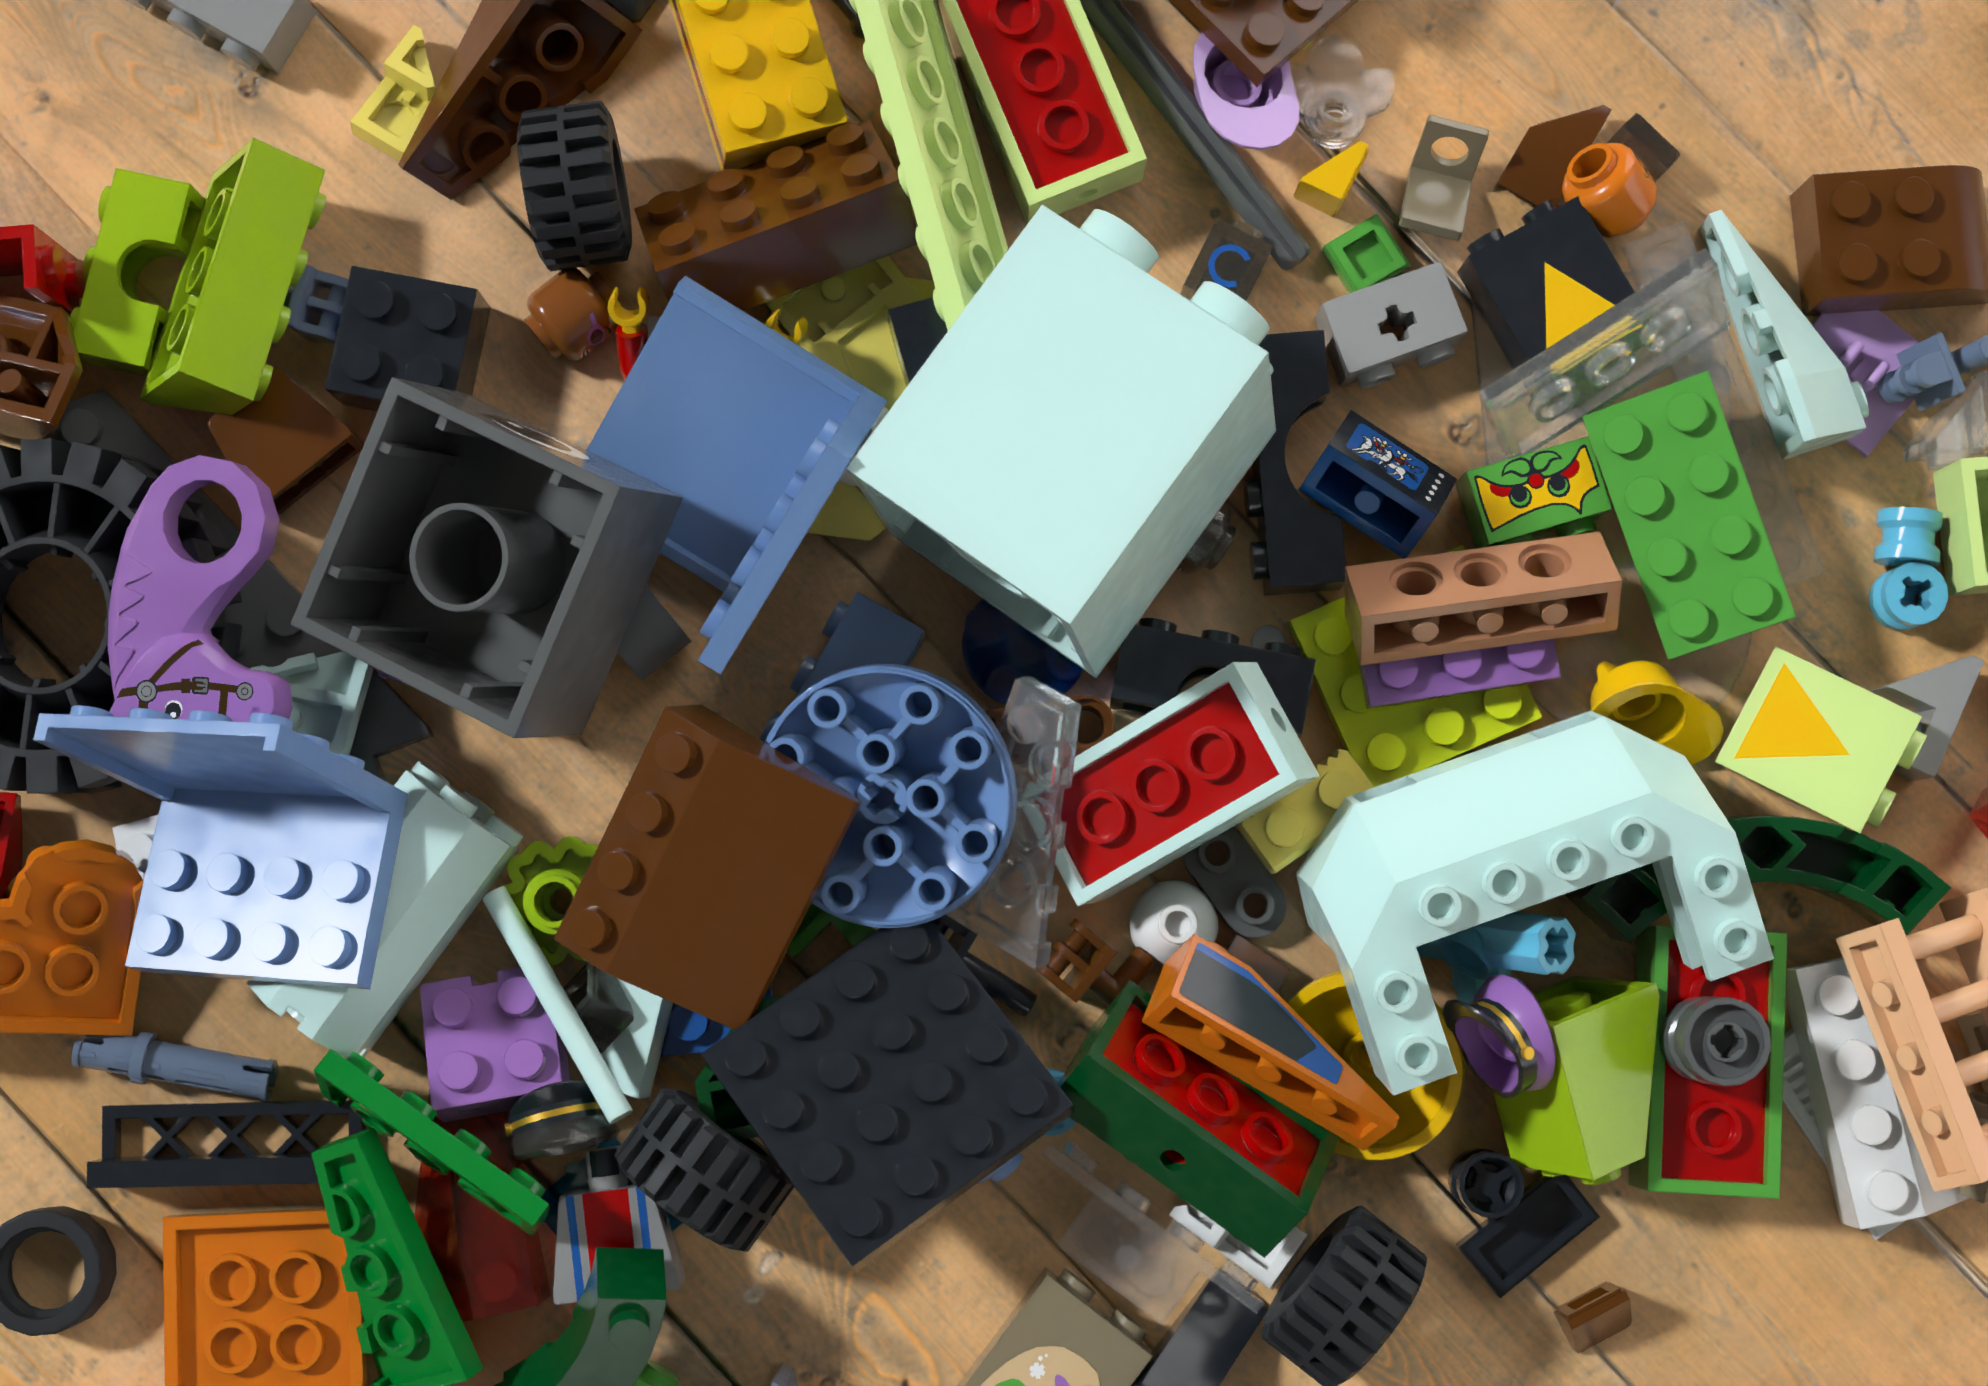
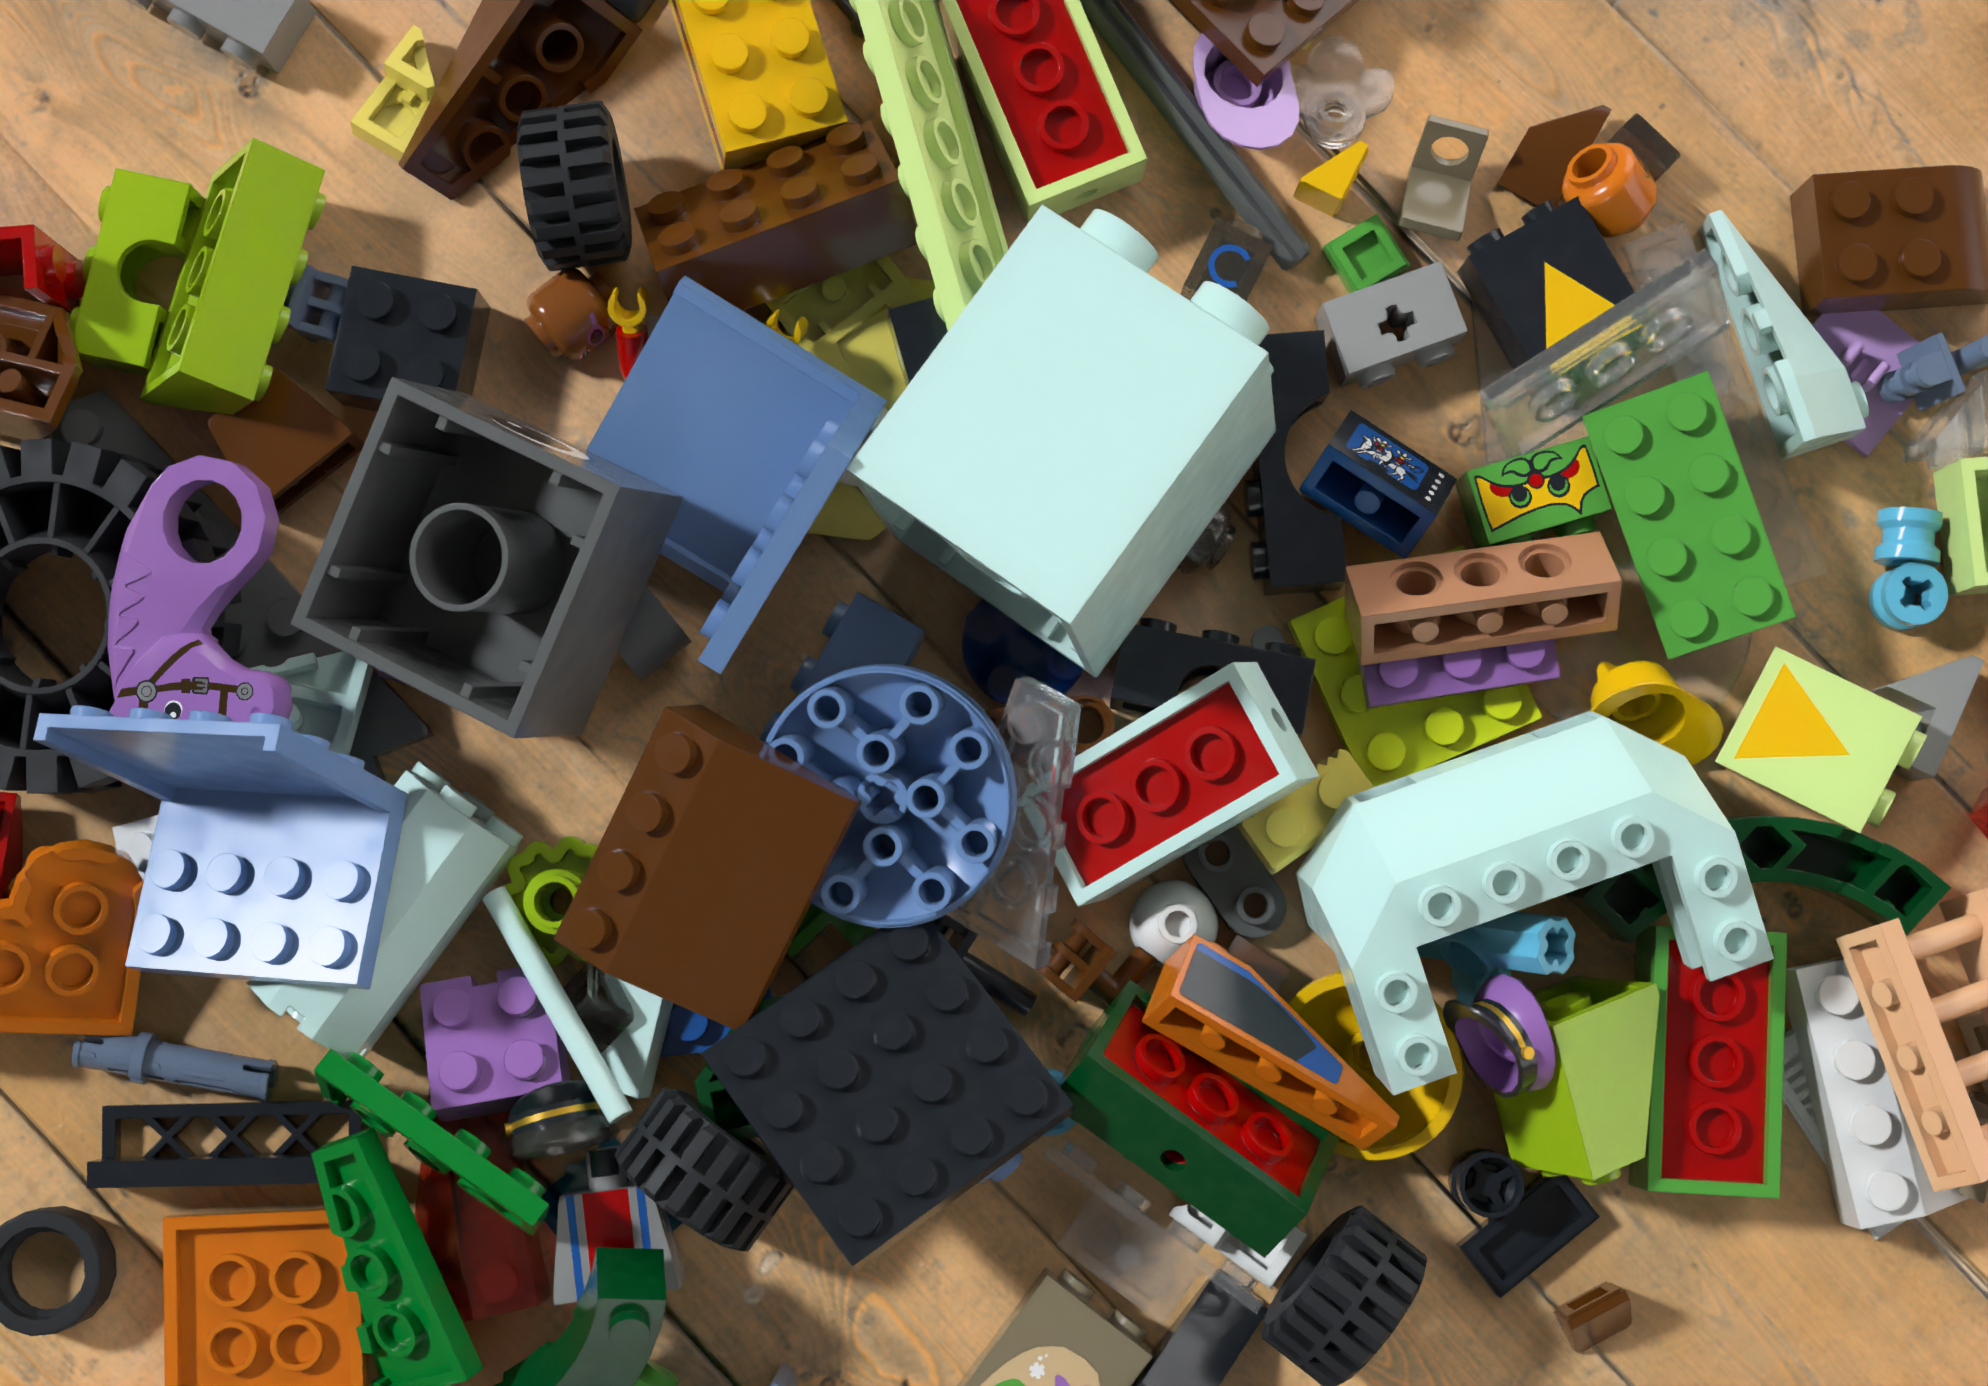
(1715, 1040): dark grey wheel -> none

